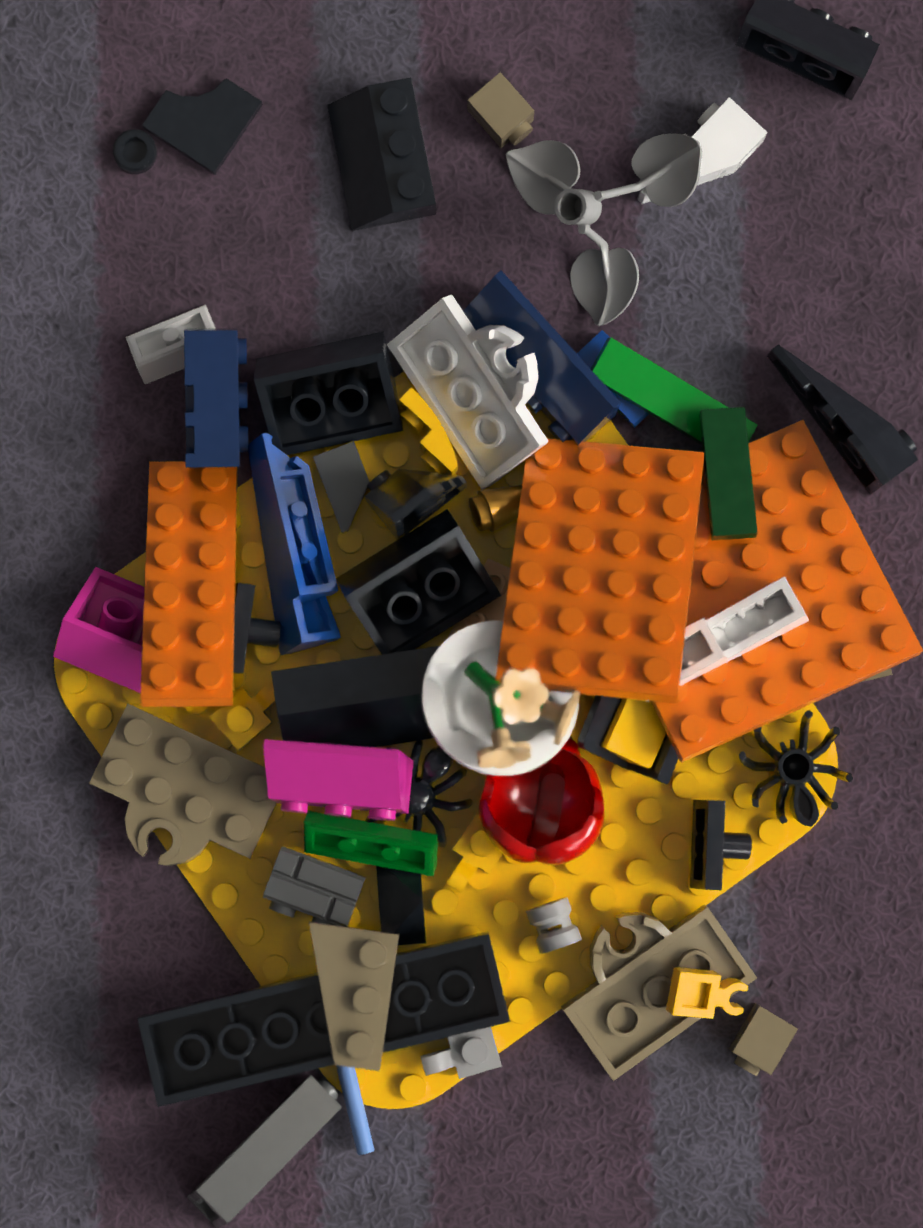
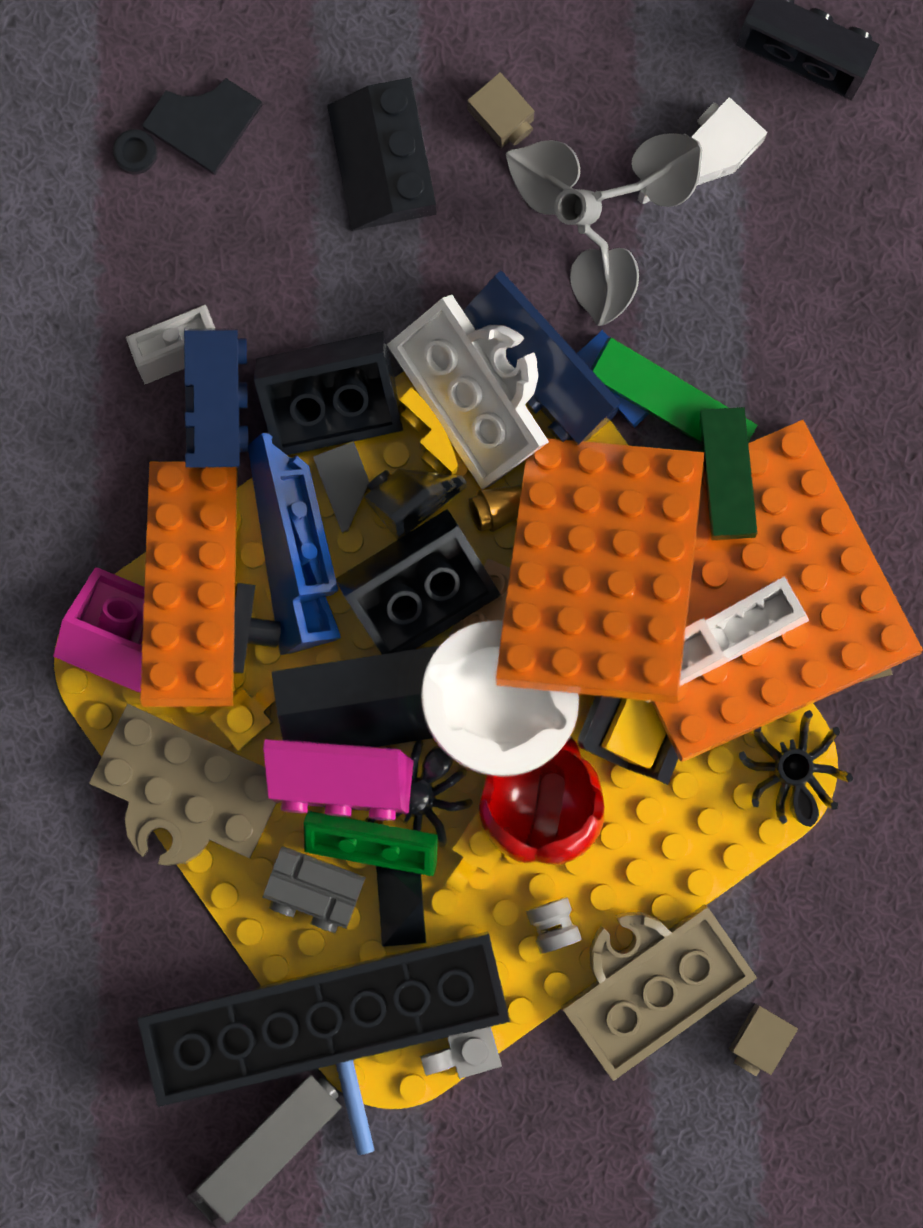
(355, 989): dark tan wing -> none
(520, 699): tan plant -> none
(700, 991): yellow plate -> none
(713, 845): black tile -> none
(859, 434): black wedge -> none

